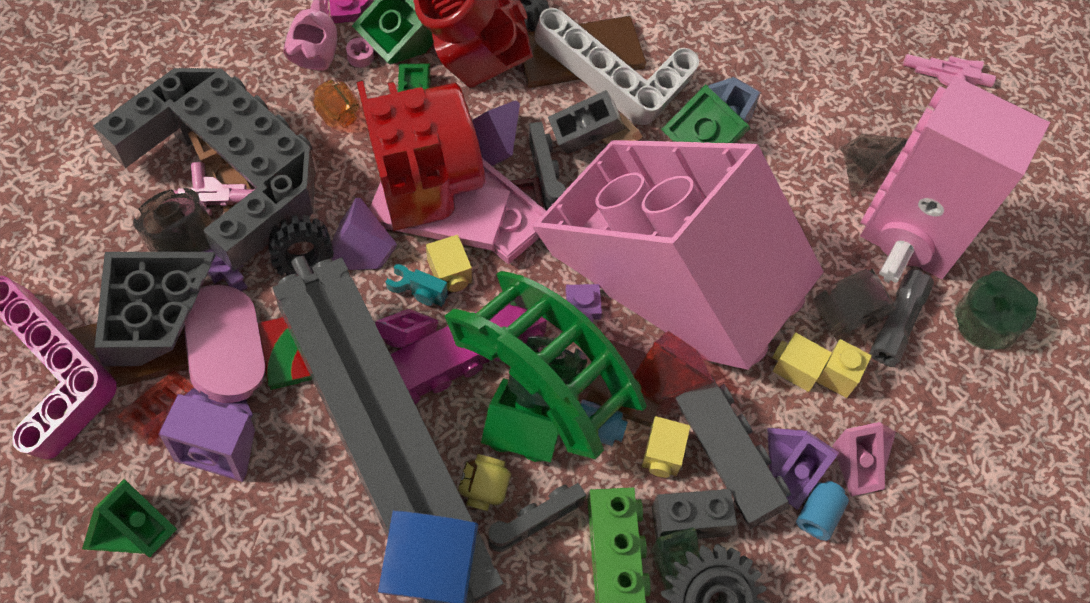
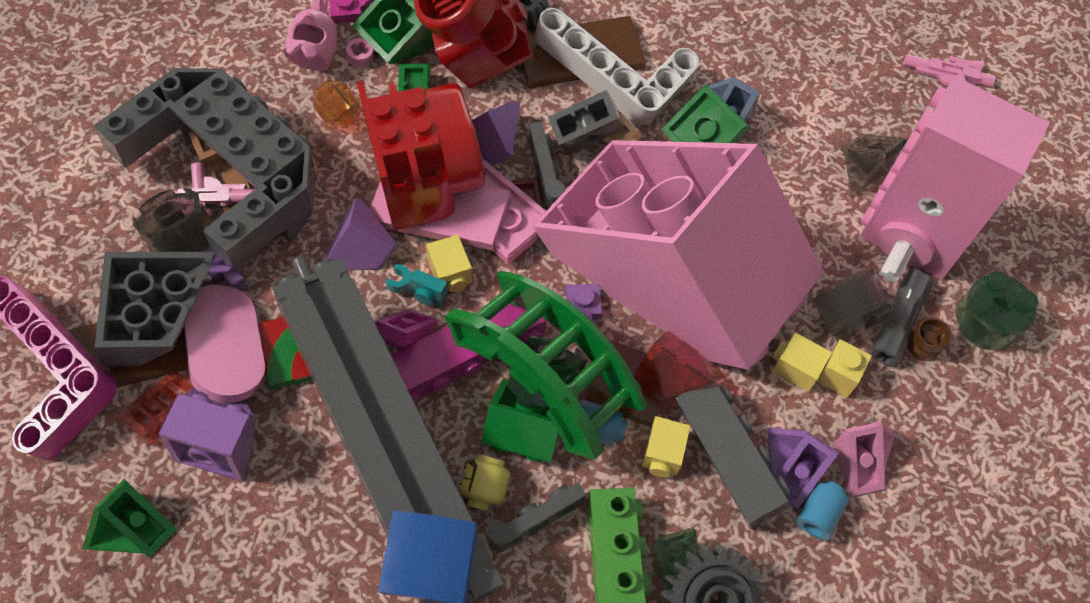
(297, 232): black tyre -> none
(707, 511): dark grey brick -> none
(929, 339): none -> reddish brown wheel

